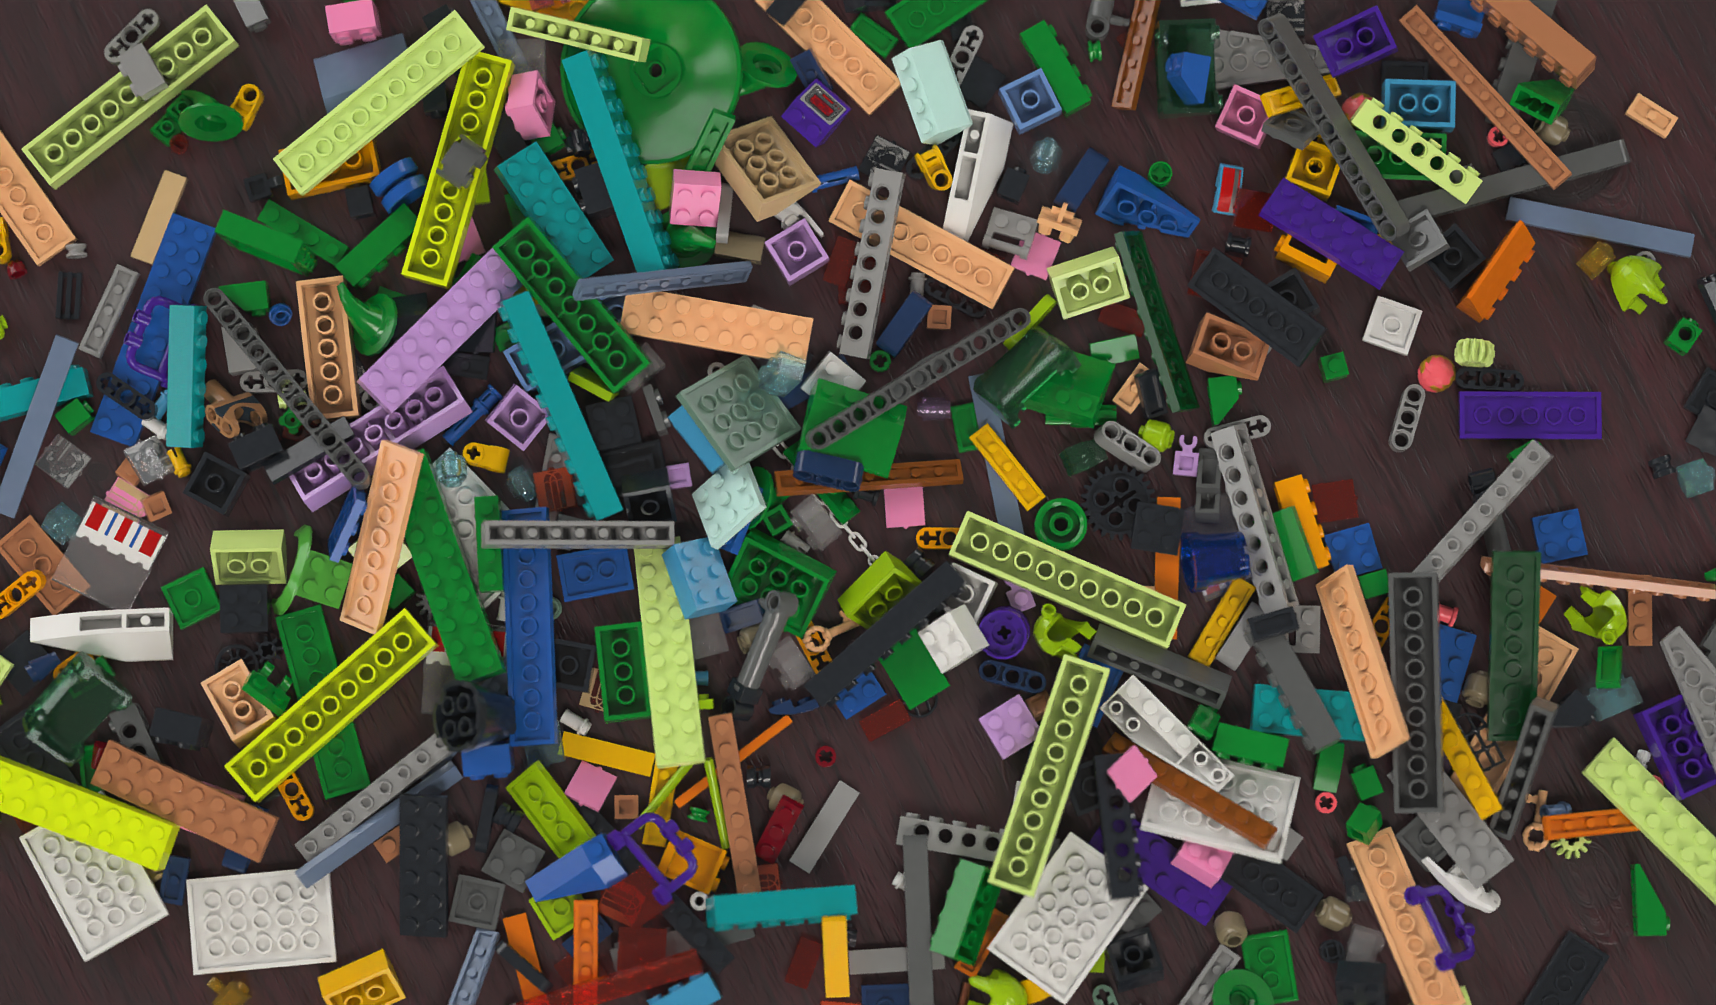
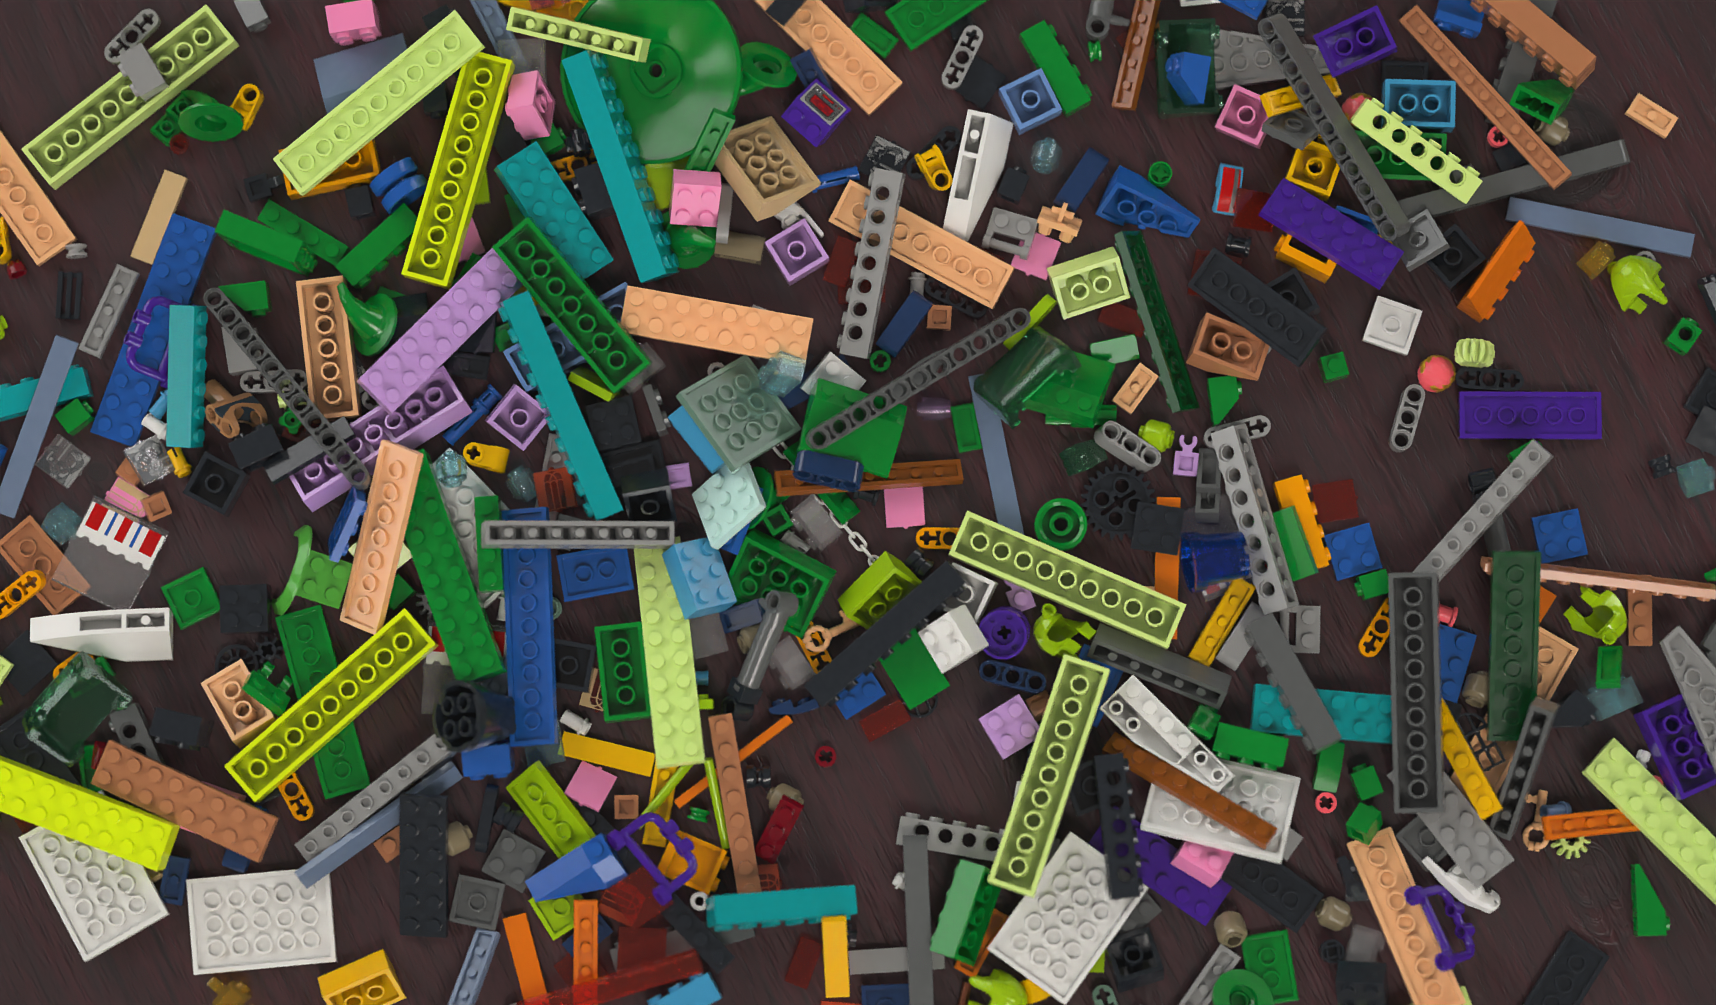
(42, 666): dark blue cone -> none
(109, 392): black beam -> none
(249, 557): yellowish green slope -> none
(280, 319): blue plate -> none
(461, 162): dark grey brick -> none
(524, 967): black beam -> none
(662, 280): sand blue tile -> none
(824, 826): light grey tile -> none
(932, 92): light aqua slope -> none
(1007, 467): yellow tile -> none
(1131, 773): bright pink piece -> none
(1150, 394): black tile -> none
(1272, 624): black tile -> none
(1362, 661): light nougat plate -> none

